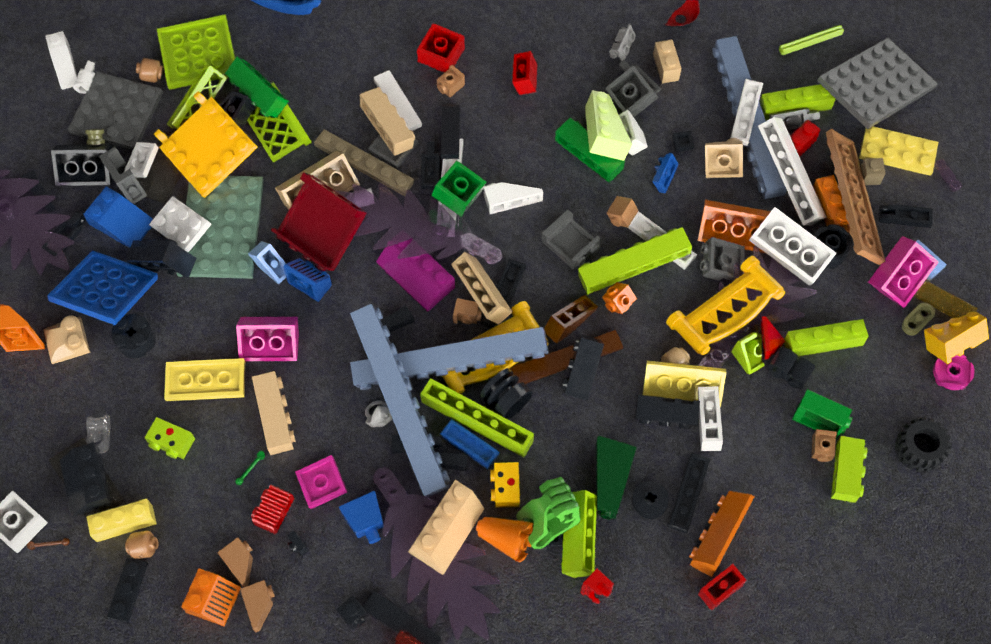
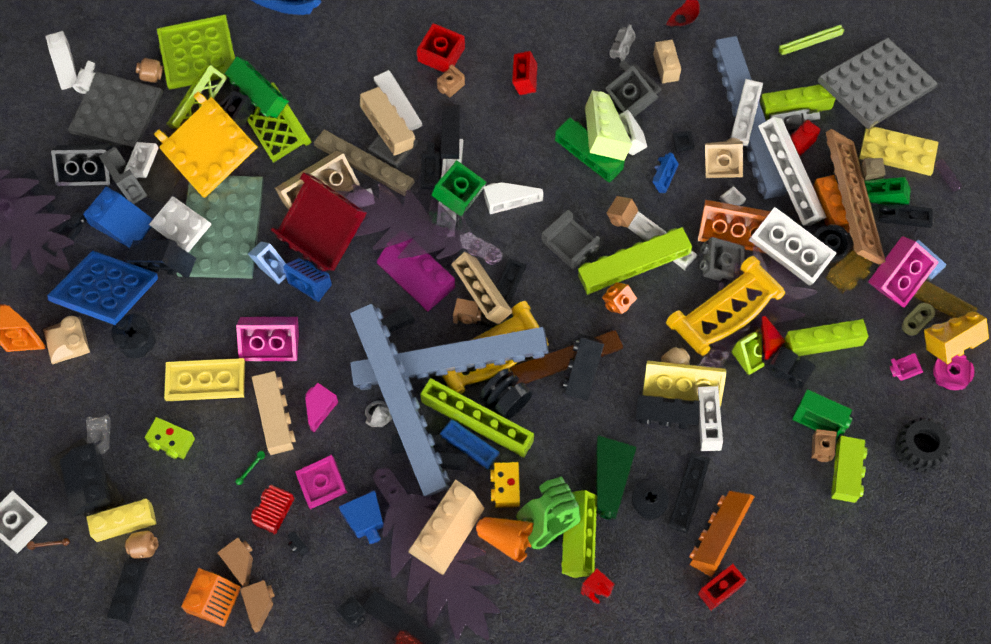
(95, 136): olive wheel -> none
(319, 405): none -> dark pink slope
(569, 318): reddish brown slope -> none
(732, 197): none -> white tile
(849, 271): none -> clear yellow hinge
(888, 191): none -> green slope
(906, 367): none -> dark pink bracket

